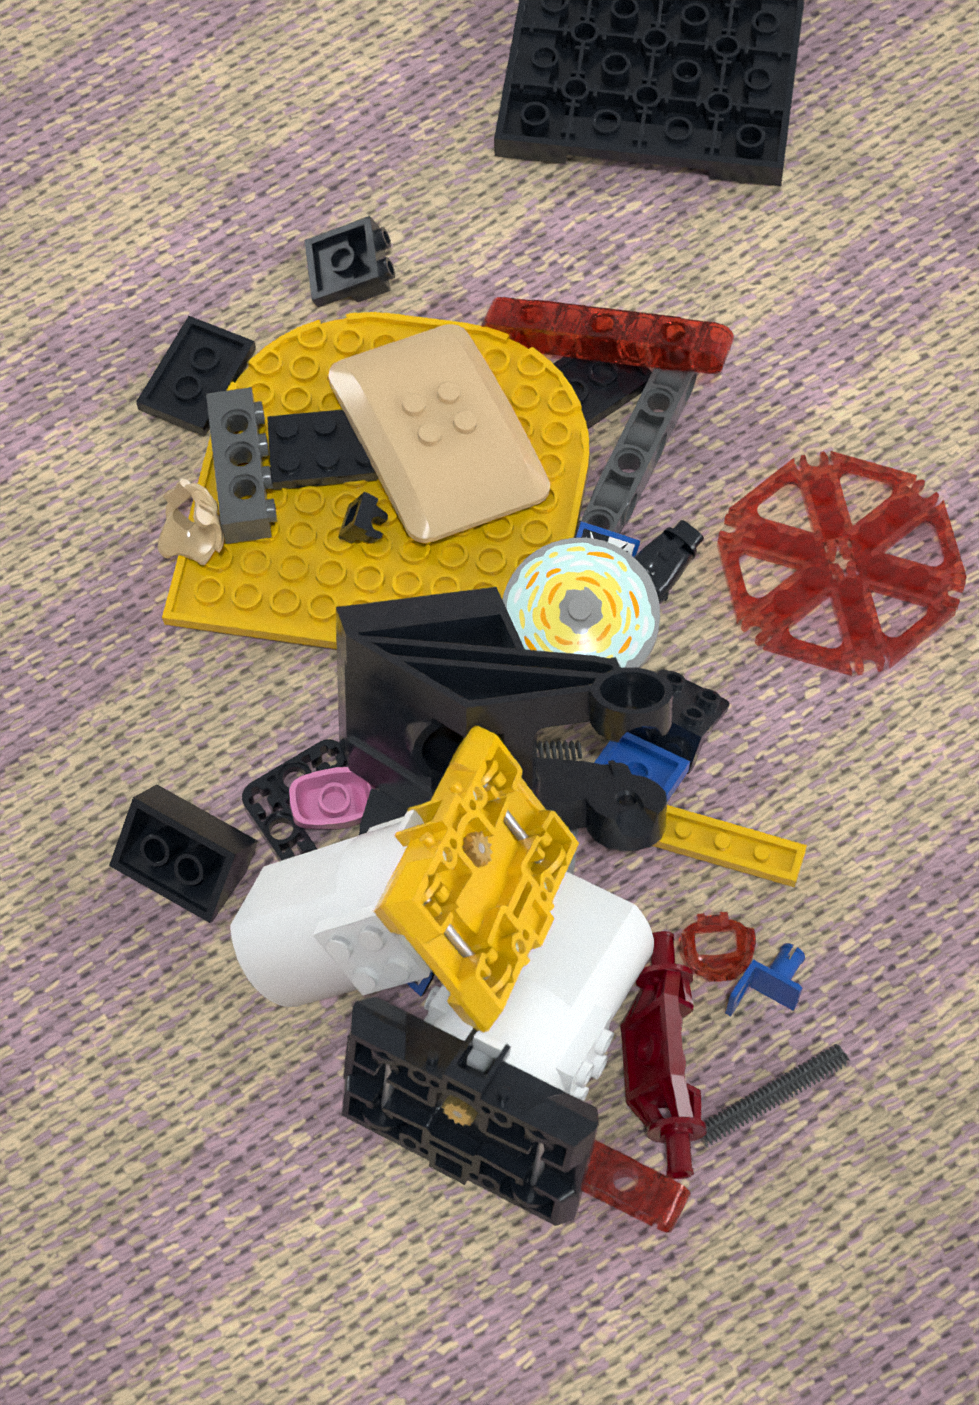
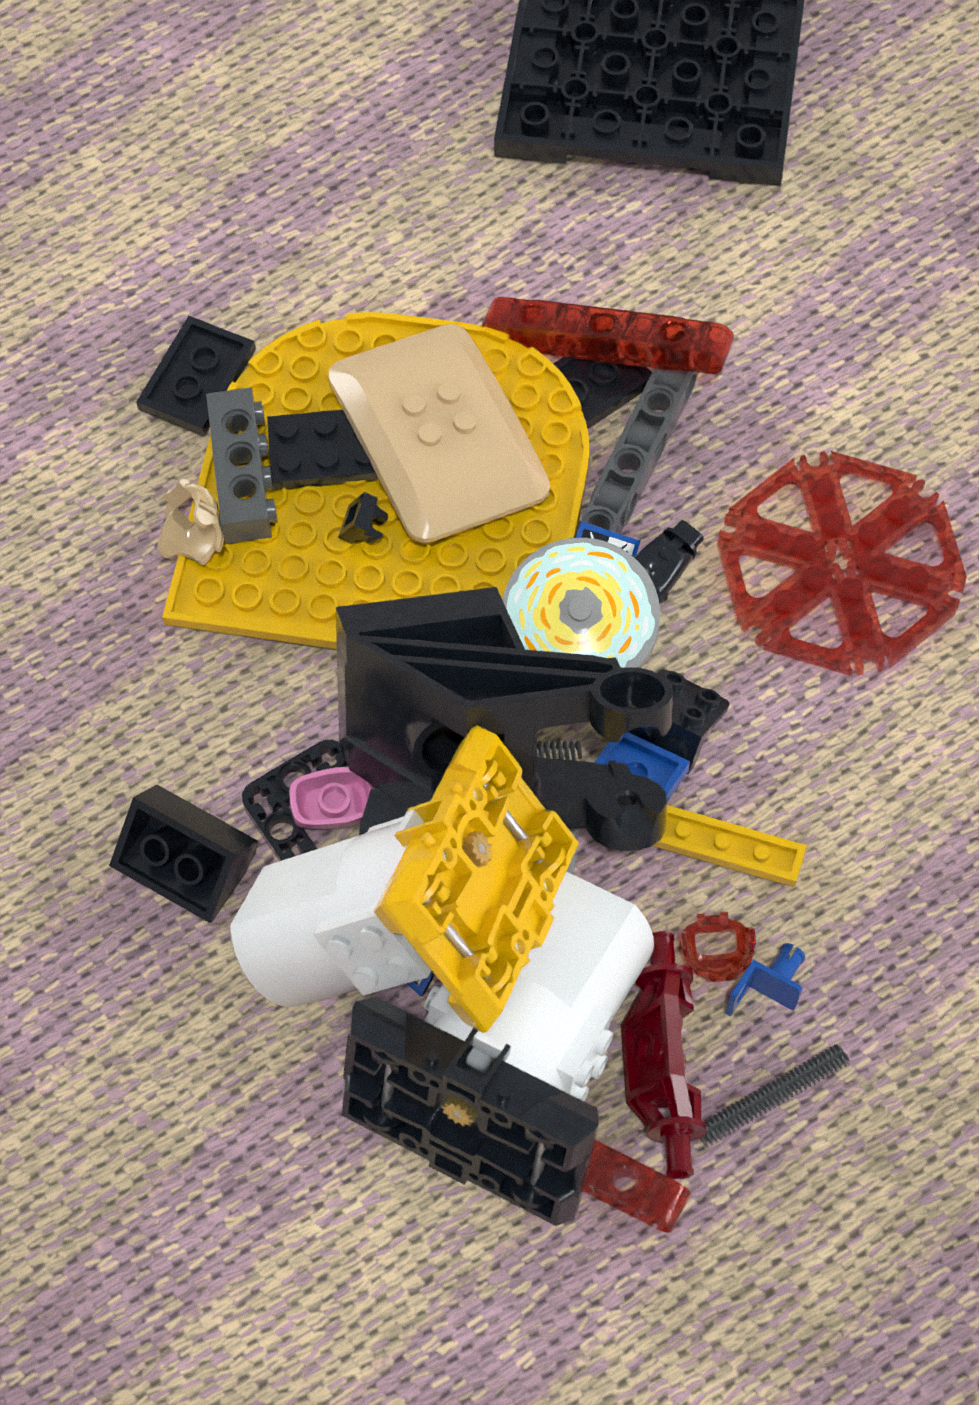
(349, 262): black plate -> none

